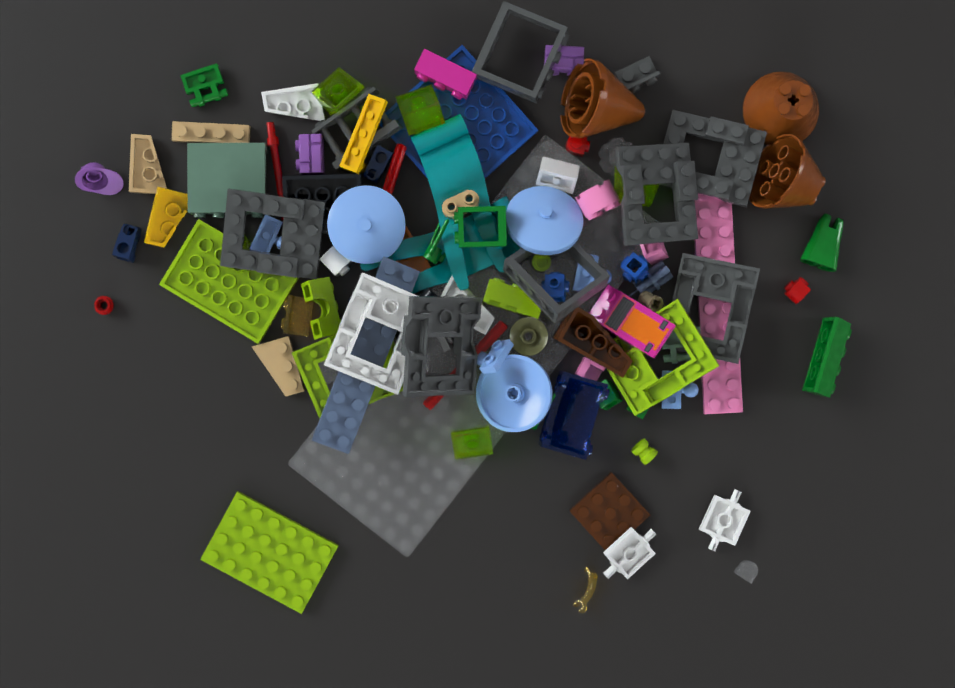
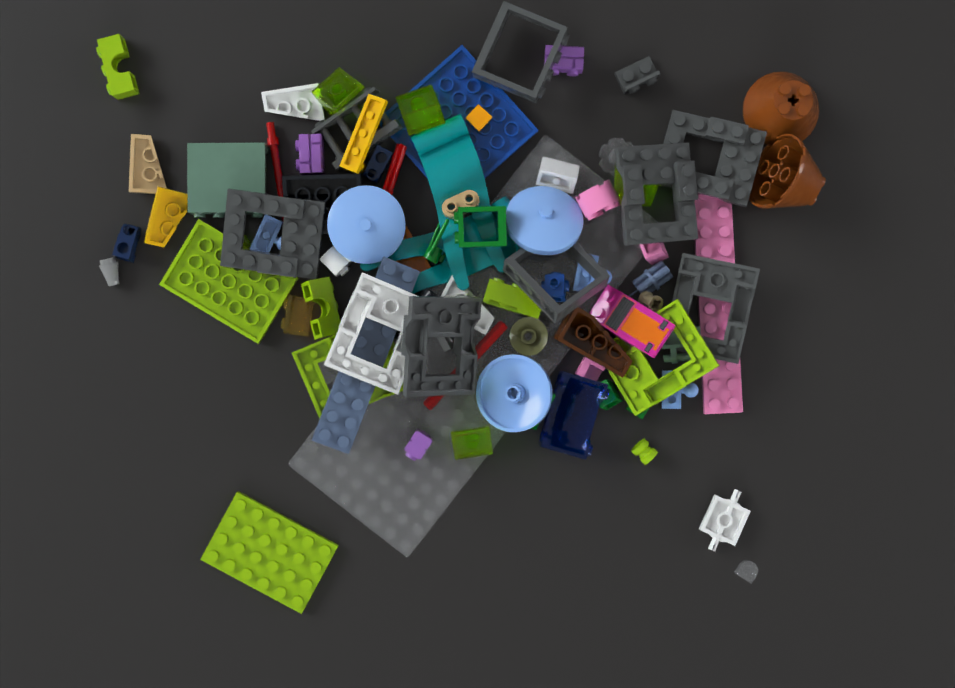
(97, 179): medium lavender piece -> none
(98, 305): red plate -> none
(110, 270): none -> light grey cone
(112, 51): none -> lime arch
(203, 79): green plate -> none
(210, 132): tan plate -> none
(279, 362): tan wing -> none
(418, 444): none -> medium lavender brick
(445, 74): dark pink brick -> none
(478, 118): none -> light orange tile
(493, 360): light blue plate -> none
(541, 262): lime plate -> none
(577, 146): red plate -> none
(592, 581): clear yellow piece -> none
(597, 101): dark orange cone -> none
(609, 511): reddish brown plate -> none
(629, 553): white plate -> none
(631, 262): blue brick -> none
(797, 290): red plate -> none
(824, 244): green piece -> none
(827, 356): green slope -> none

